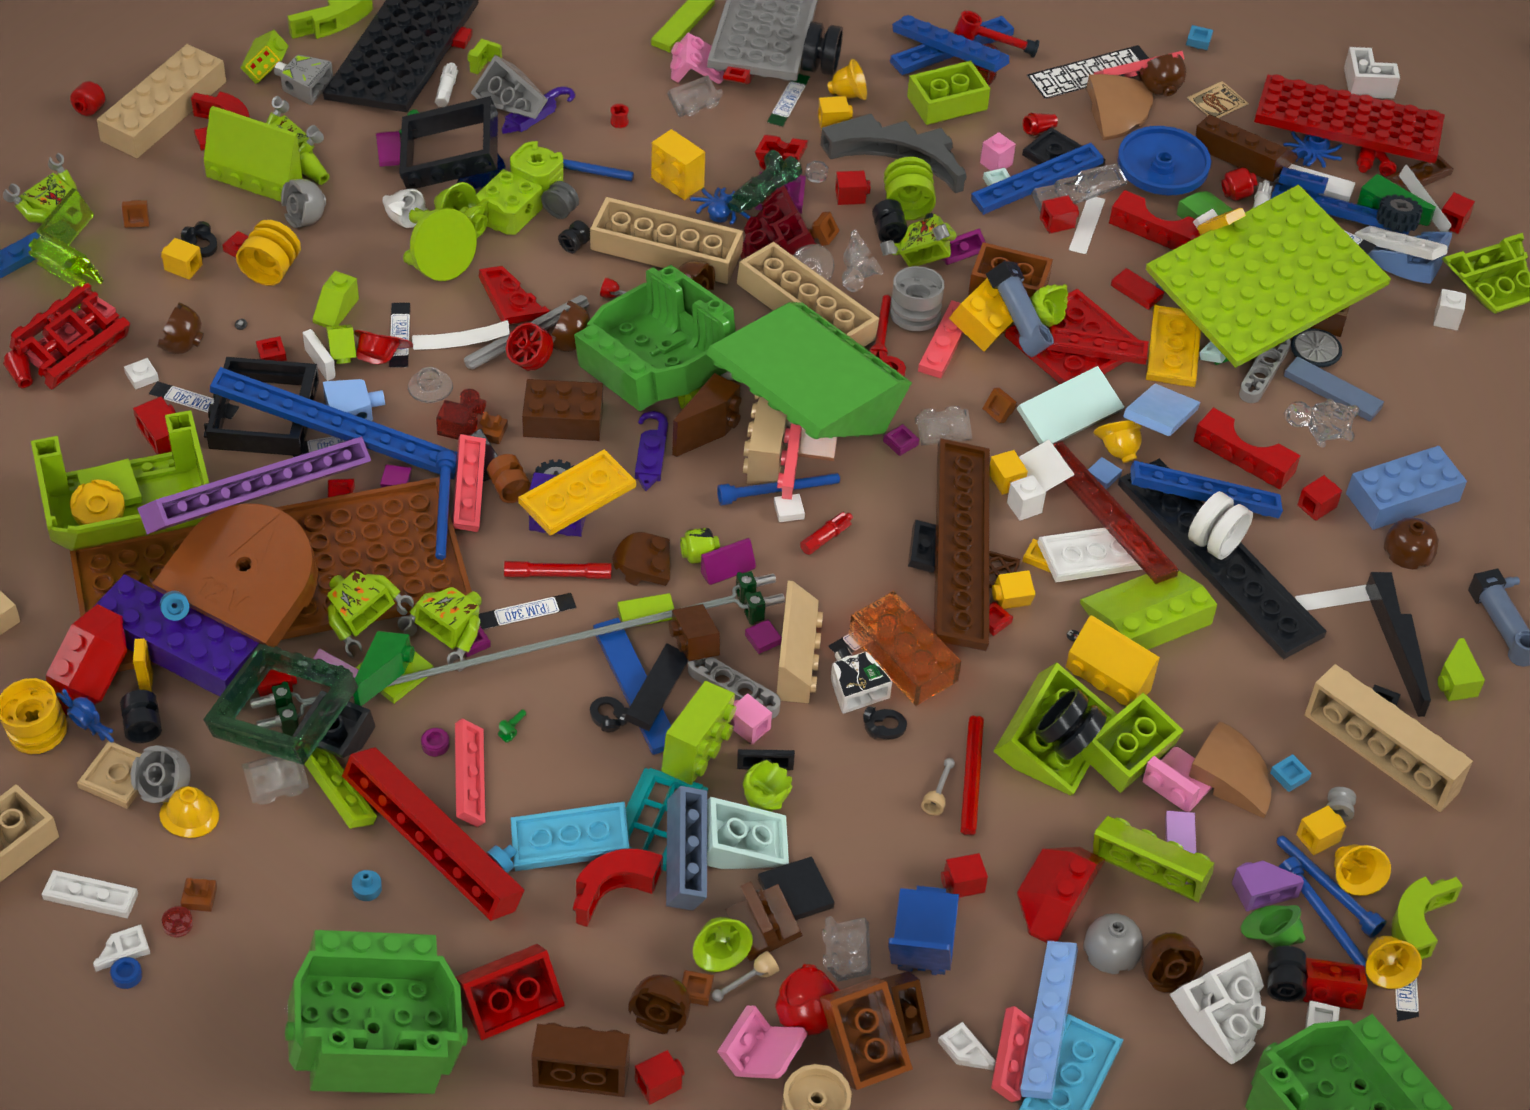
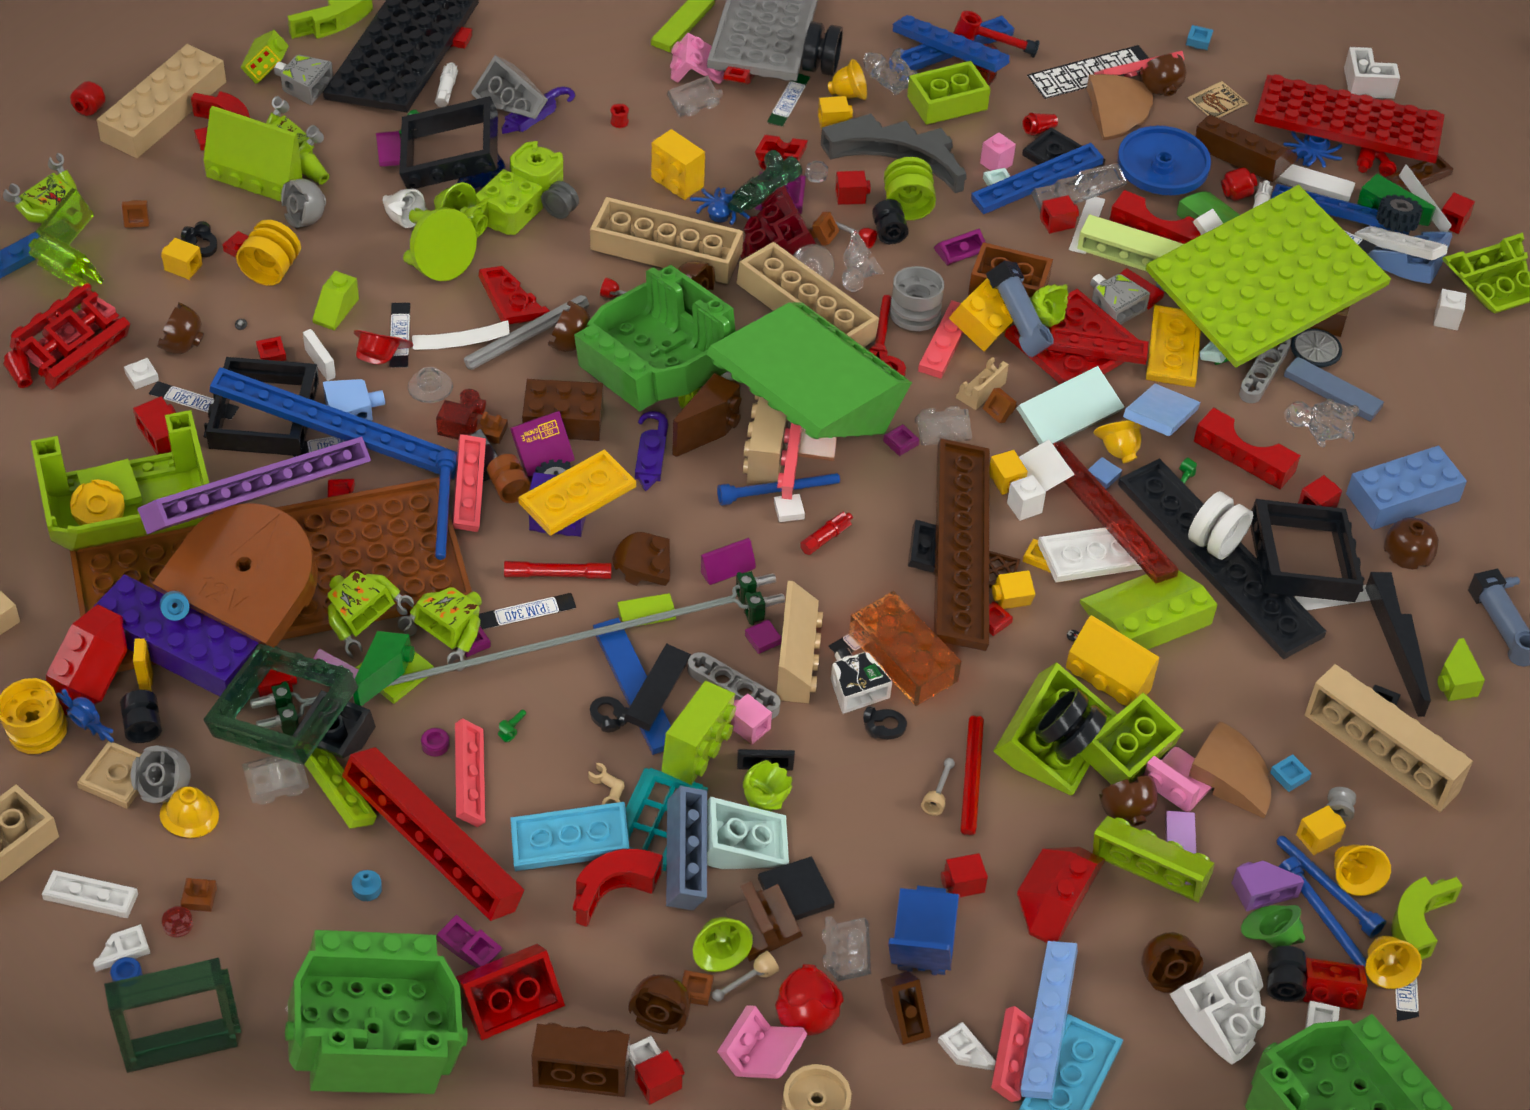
(180, 1042): none -> clear green window
(341, 343): lime slope -> none
(395, 475): magenta tile -> none
(467, 944): none -> magenta slope
(482, 53): lime bracket -> none
(503, 857): dark azure tile -> none
(529, 346): red wheel -> none
(541, 441): none -> magenta tile
(573, 238): black wheel -> none
(598, 170): blue piece -> none
(615, 784): none -> tan arm
(643, 1051): none -> white tile
(695, 632): reddish brown brick -> none
(697, 543): lime head -> none
(866, 1033): dark orange brick -> none
(867, 234): none -> red hinge
(889, 73): none -> clear animal
(923, 242): lime torso -> none
(980, 387): none -> tan hinge
(1113, 943): light grey cylinder -> none
(1119, 297): none -> light grey torso
(1122, 242): none -> yellowish green brick
(1130, 800): none -> reddish brown cylinder
(1189, 468): none -> green hand
(1202, 488): blue plate -> none
(1221, 220): yellow tile -> none
(1307, 517): none -> black window
(1311, 183): blue plate -> none

